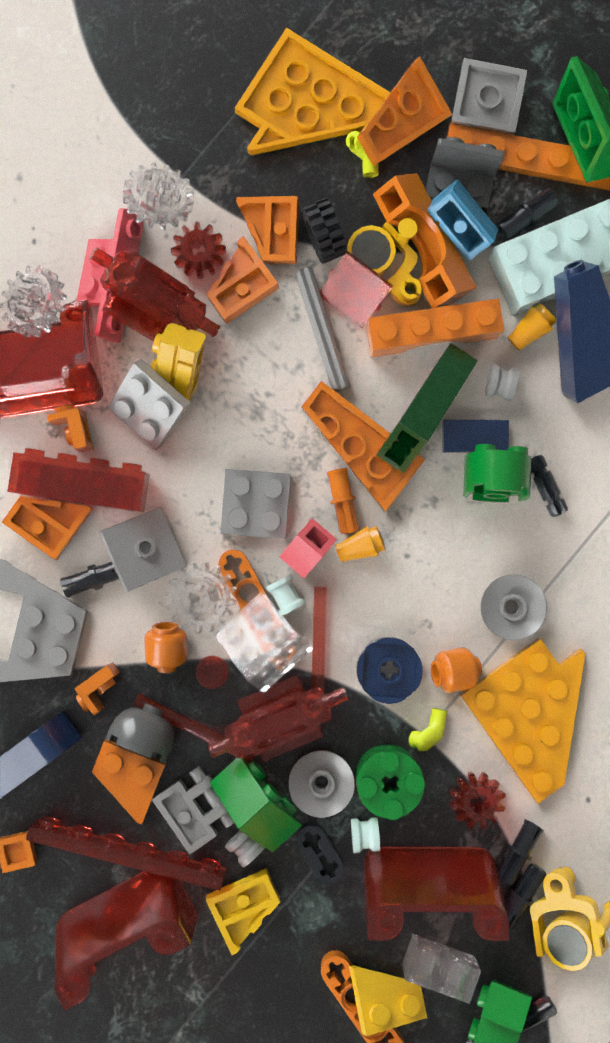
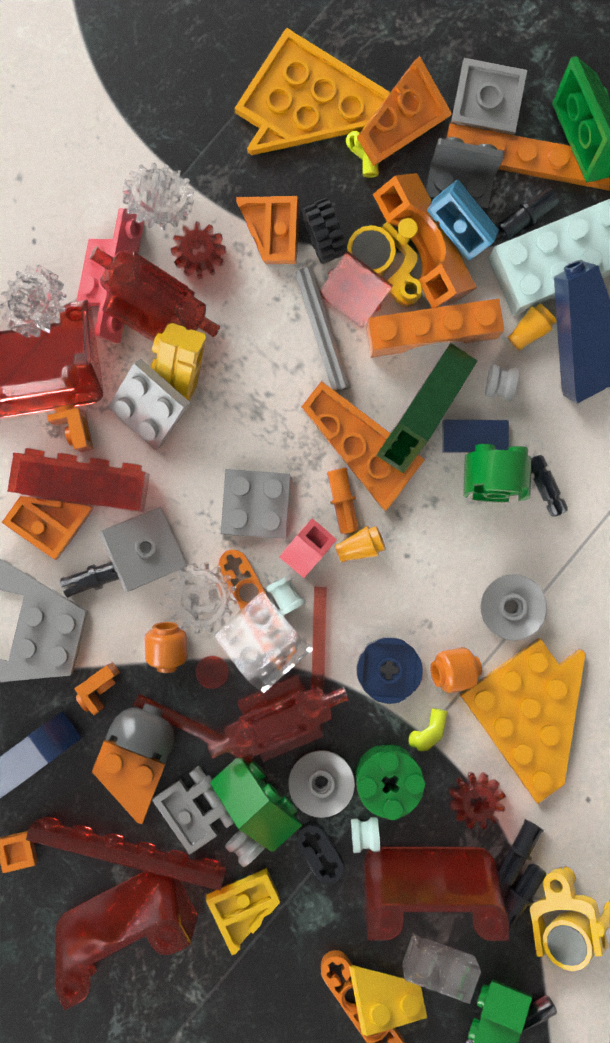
(241, 283): orange wing -> none

